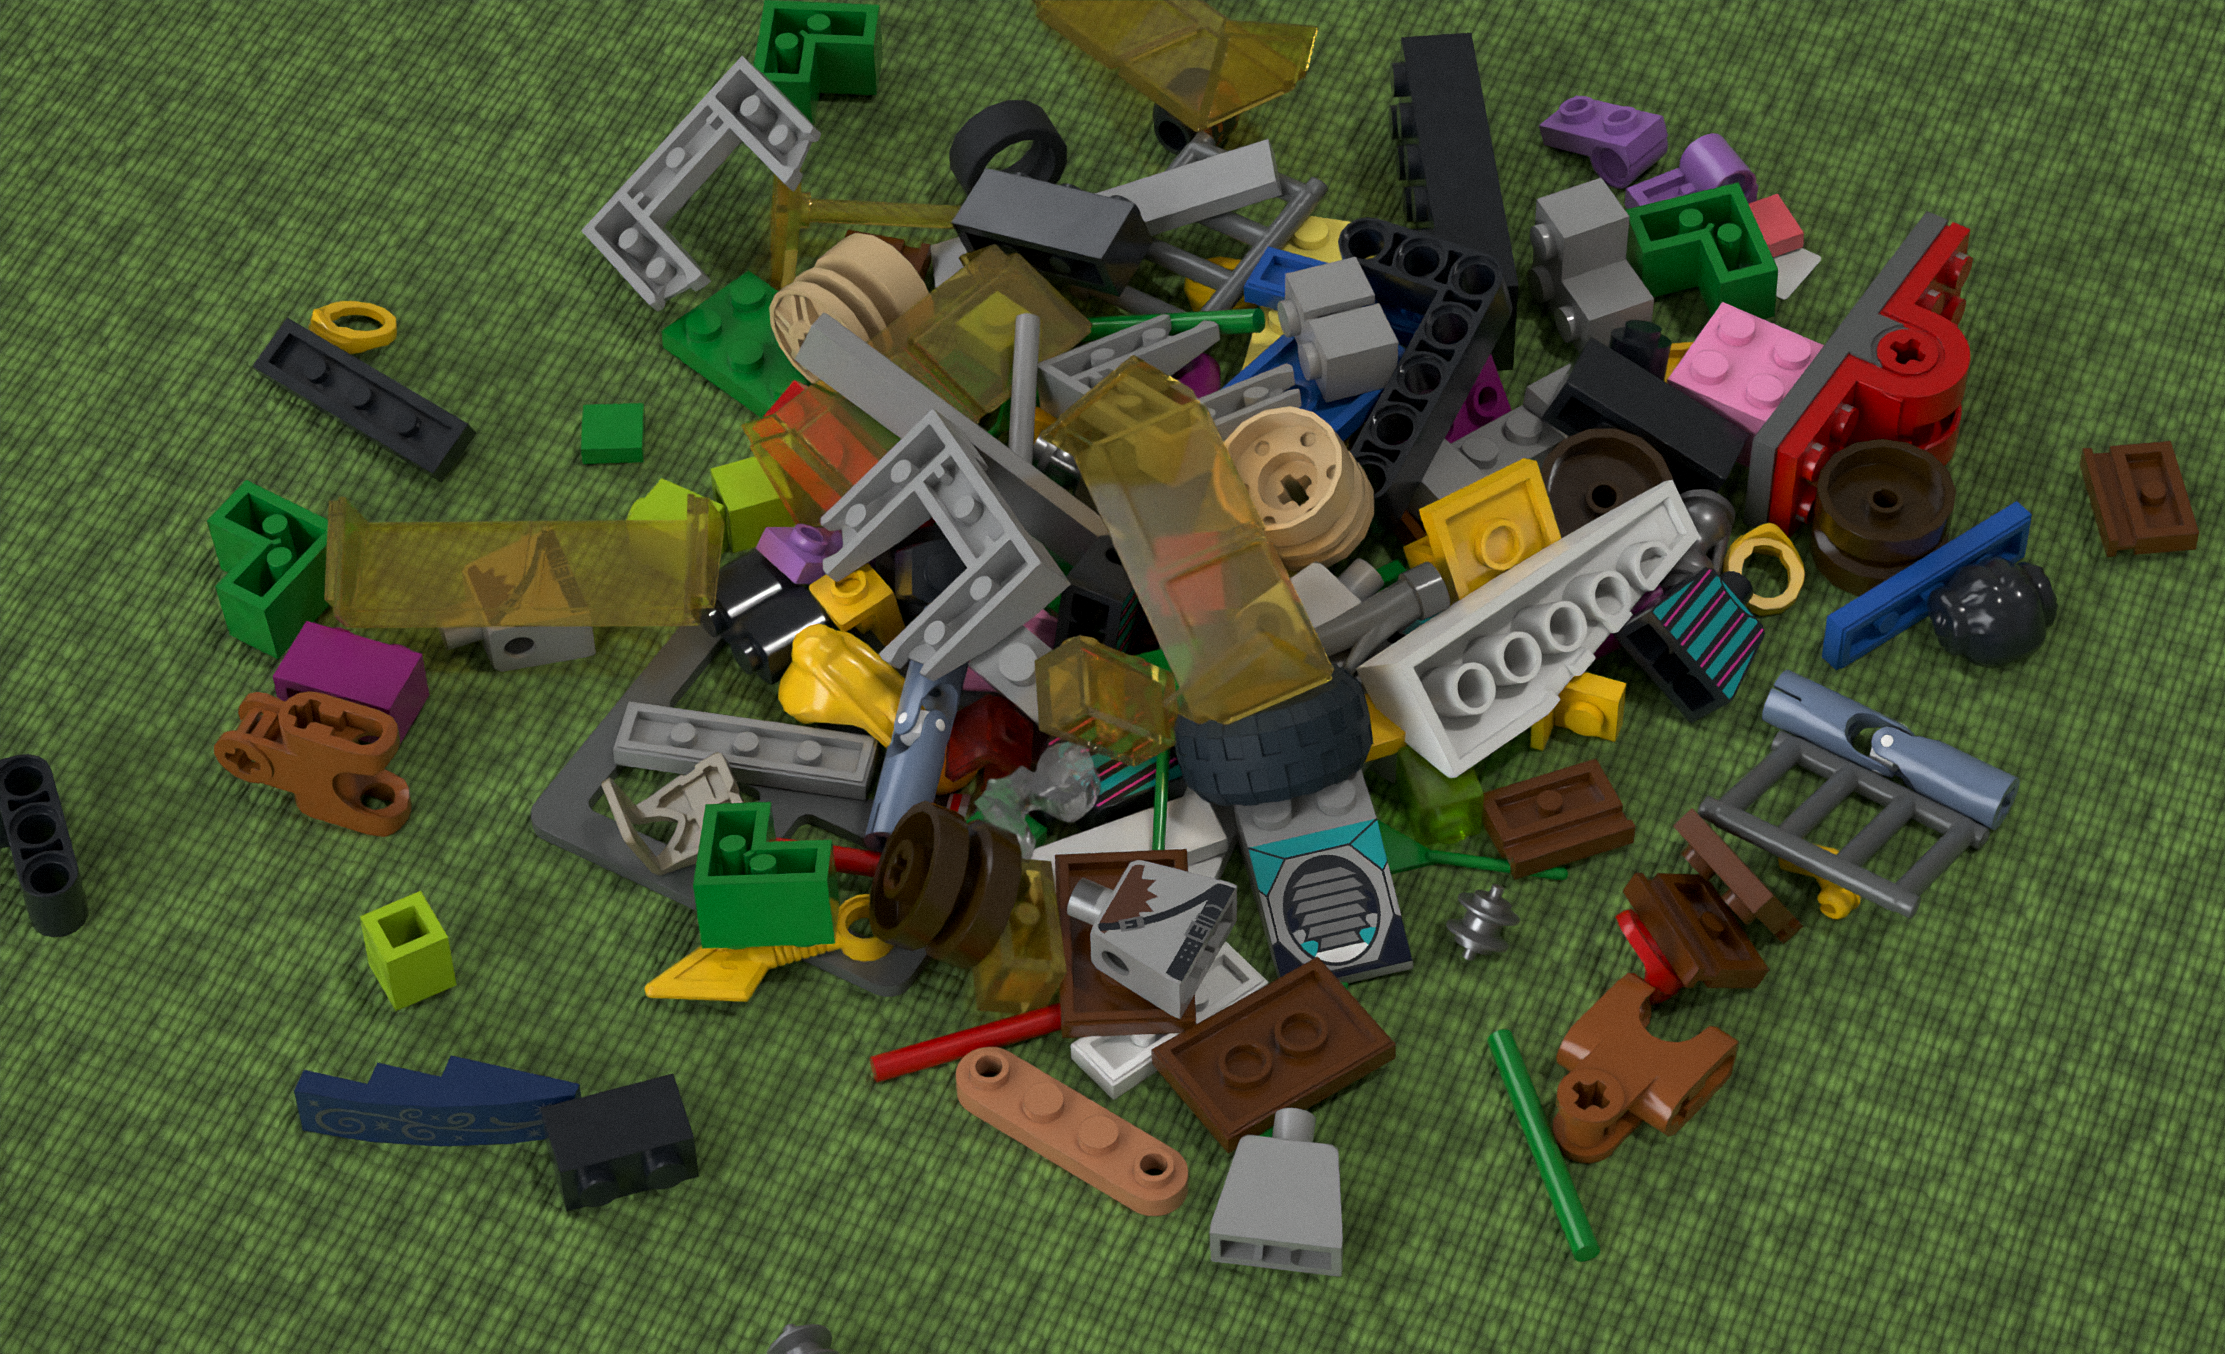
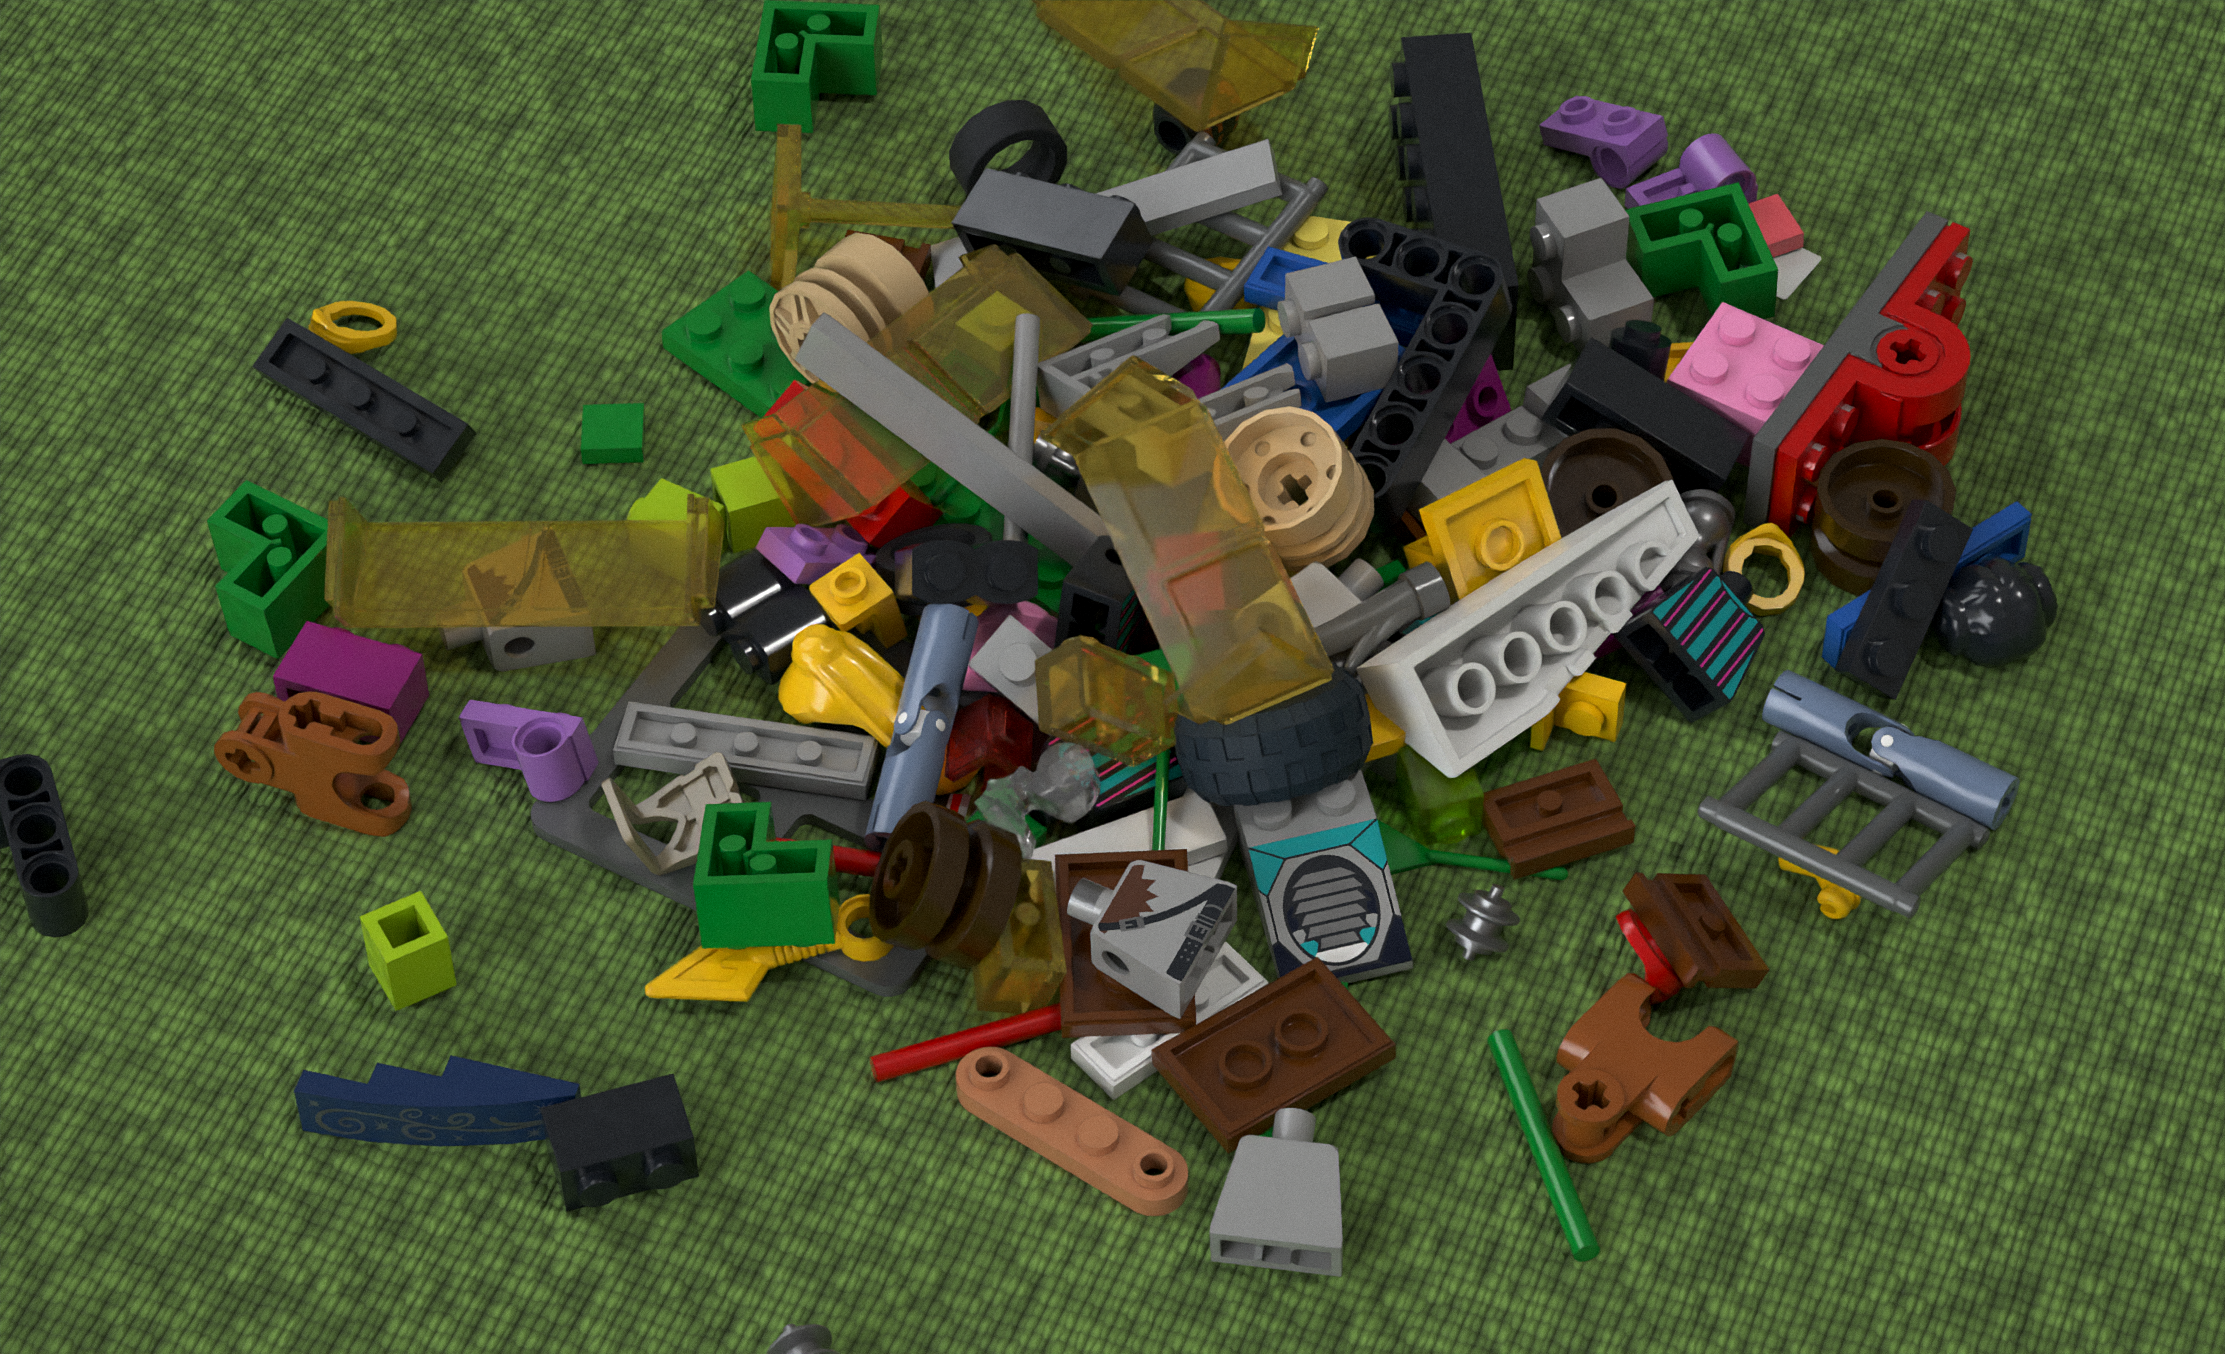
(545, 745): none -> medium lavender plate
(632, 223): light grey wedge -> none
(1007, 571): light grey wedge -> none
(1747, 893): reddish brown plate -> none
(1903, 599): none -> black plate
(2139, 499): reddish brown plate -> none

